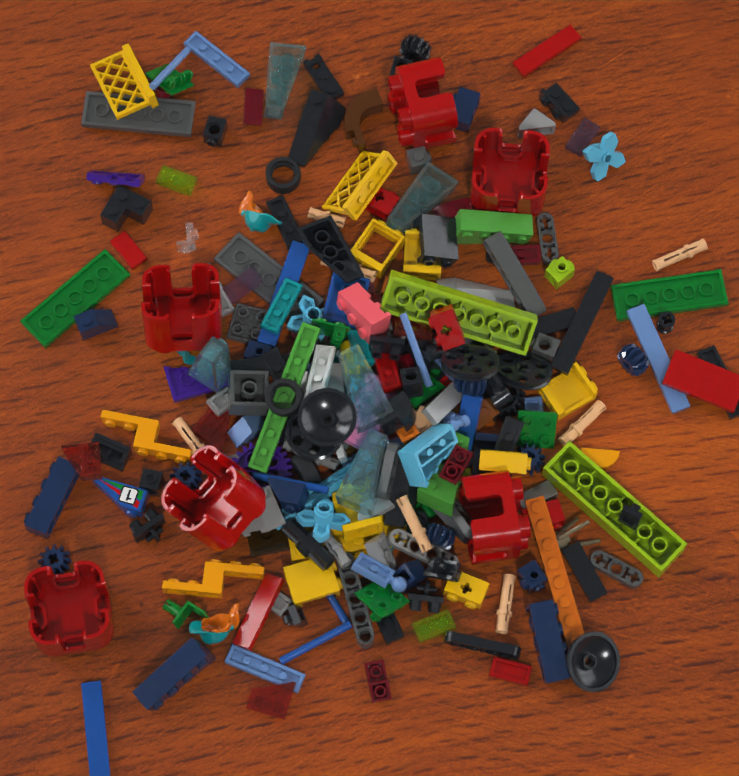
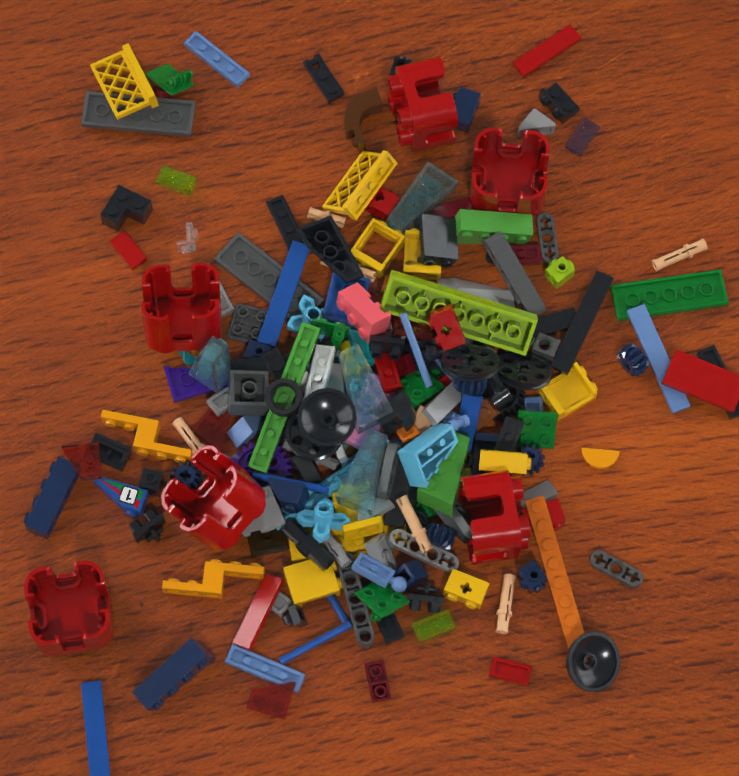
(54, 553): dark blue gear -> none
(74, 297): green tile -> none
(95, 322): dark blue slope -> none
(116, 178): dark purple wing -> none
(174, 63): medium blue bar -> none
(182, 613): green bracket -> none
(215, 124): black brick -> none
(216, 628): hair -> none
(243, 285): tile -> none
(253, 107): dark red slope -> none
(254, 216): teal hair -> none
(281, 306): teal tile -> none
(282, 71): clear light blue wedge -> none
(283, 162): black tyre -> none
(318, 121): black wedge -> none
(411, 382): black brick -> none
(415, 48): black gear -> none
(417, 158): dark grey brick -> none
(443, 569): black hips -> none
(456, 465): dark red slope -> none
(482, 645): black beam -> none
(548, 640): dark blue wedge -> none
(563, 536): dark tan plant -> none
(576, 429): light nougat pin -> none
(584, 572): black tile -> none
(603, 156): medium azure plant -> none
(603, 502): lime brick -> none
(631, 516): black tile -> none
(662, 318): black bush -> none

